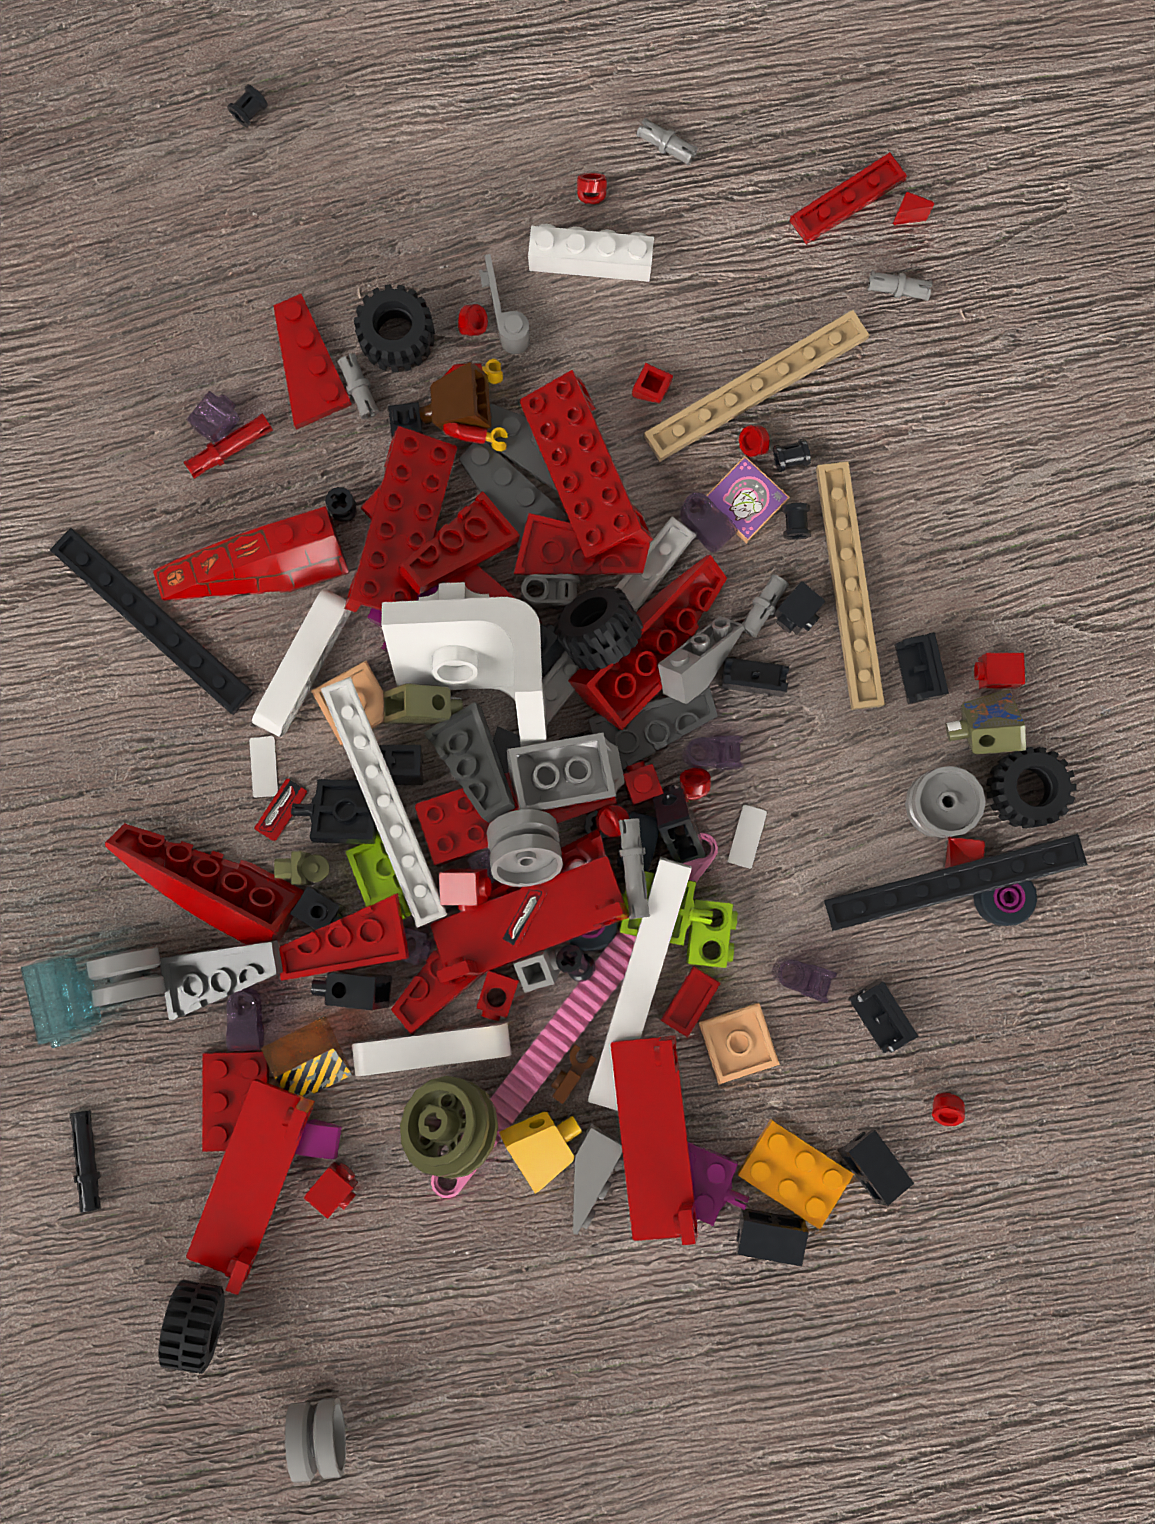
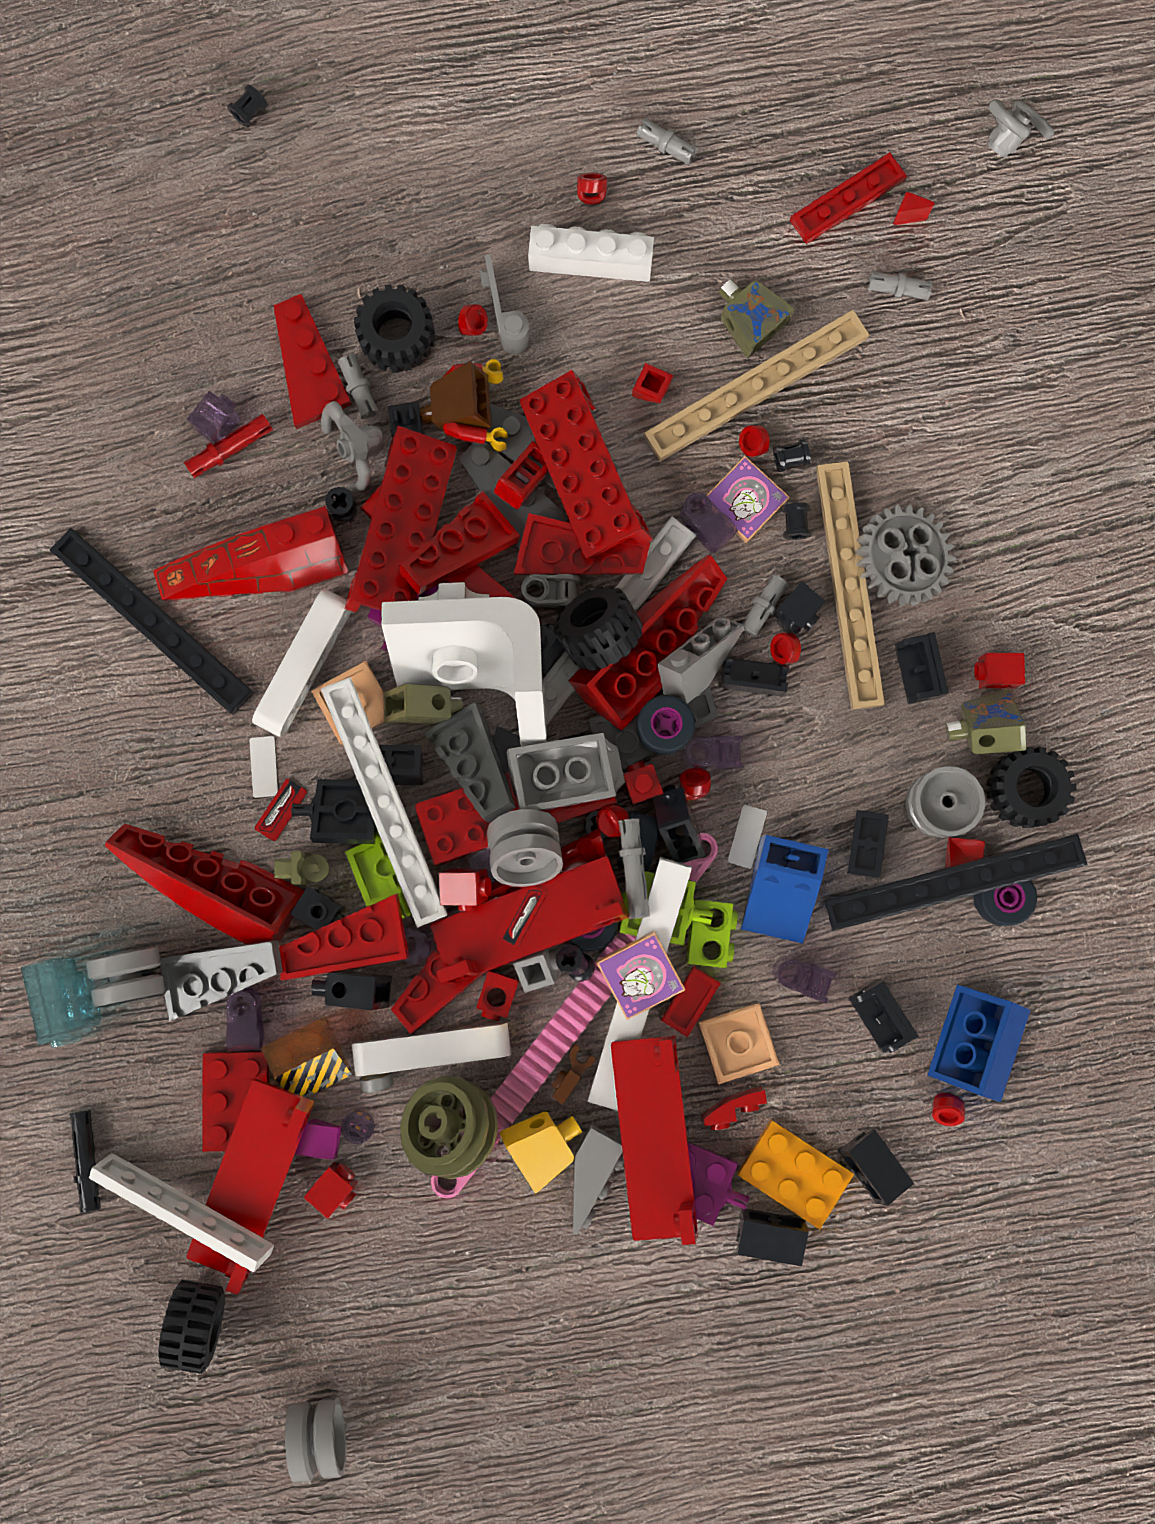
(182, 1212): none -> white plate
(354, 442): none -> light grey piece
(358, 1126): none -> tile
(376, 1082): none -> light grey tile
(511, 488): none -> red slope
(640, 975): none -> tile
(675, 720): none -> black wheel
(724, 1112): none -> red slope
(753, 314): none -> olive torso
(783, 888): none -> blue slope
(785, 648): none -> red tile
(868, 844): none -> black hinge
(880, 558): none -> light grey gear
(979, 1042): none -> blue slope
(1014, 126): none -> light grey piece

